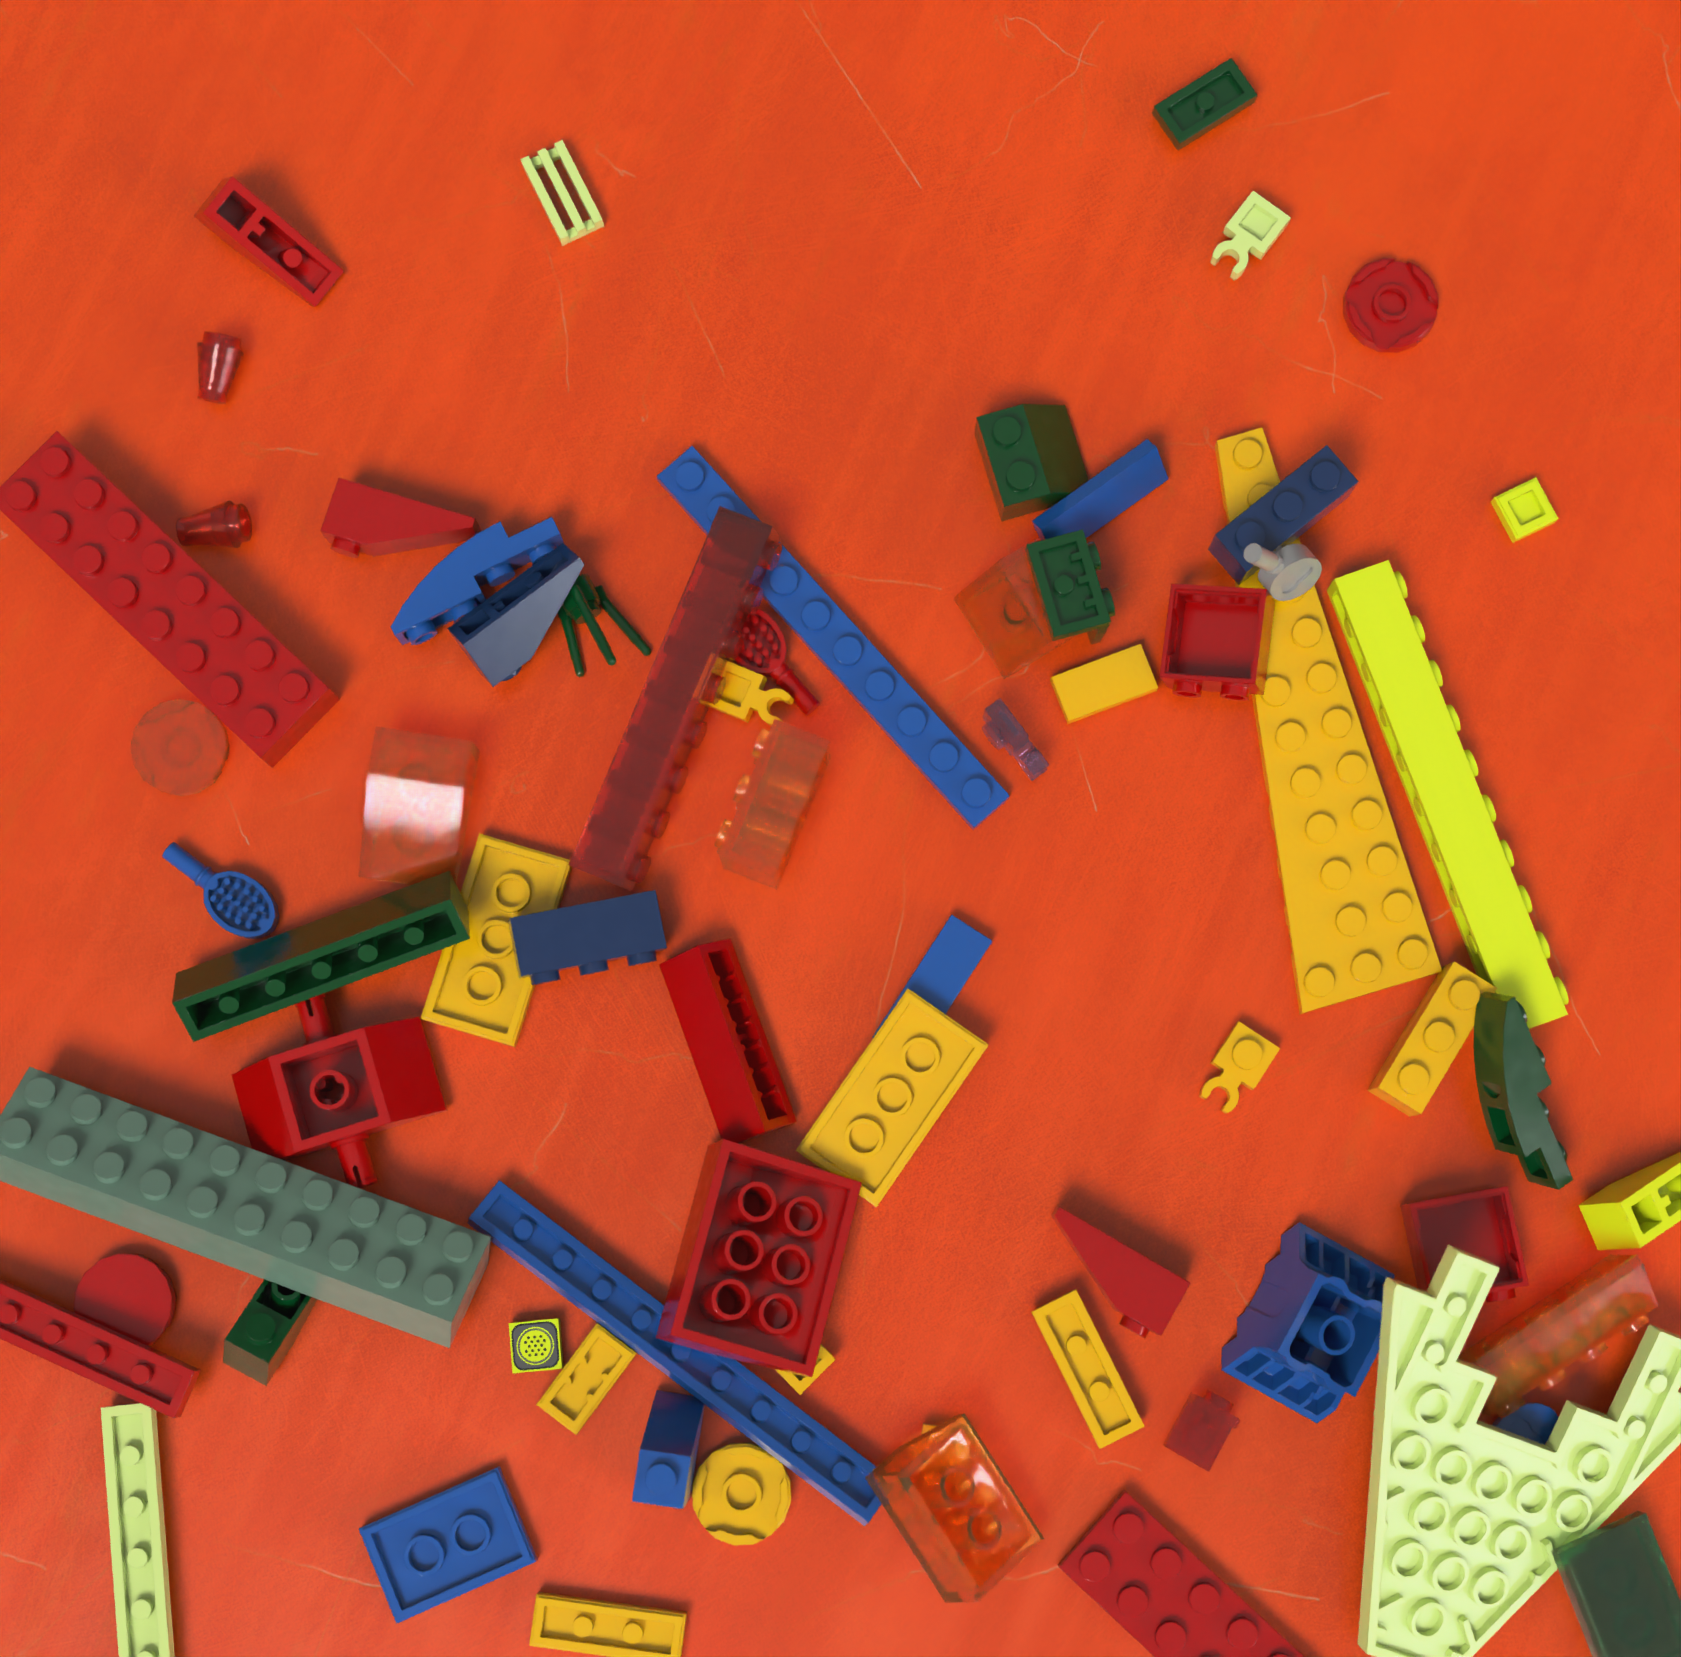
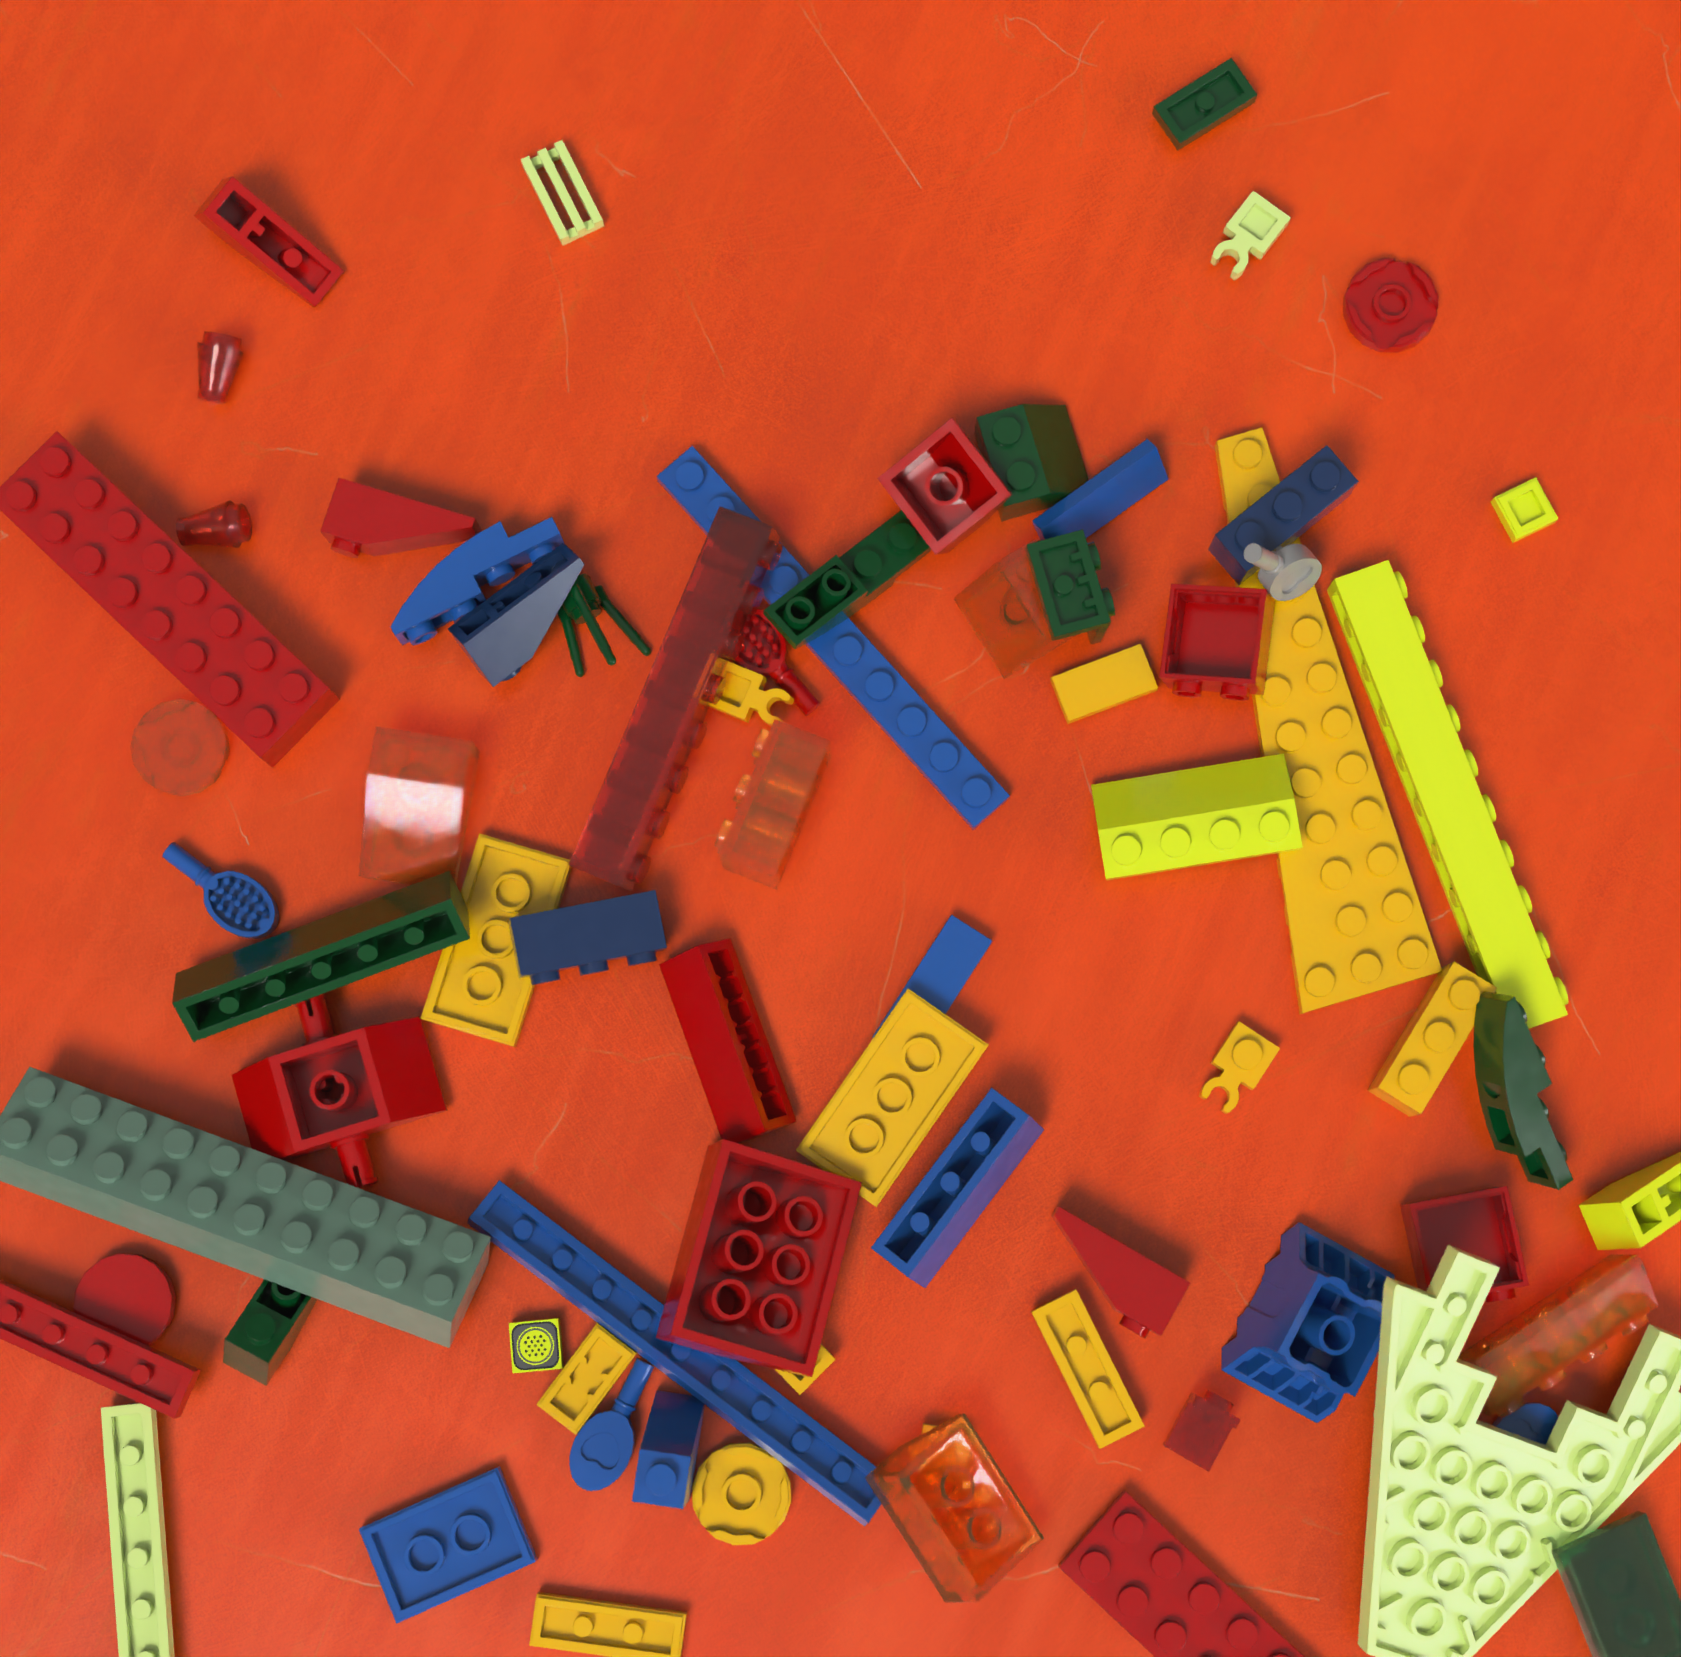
(608, 1438): none -> blue piece
(847, 582): none -> dark green slope
(945, 487): none -> red slope
(957, 1188): none -> blue brick
(1005, 731): plate -> none
(1196, 817): none -> neon yellow slope

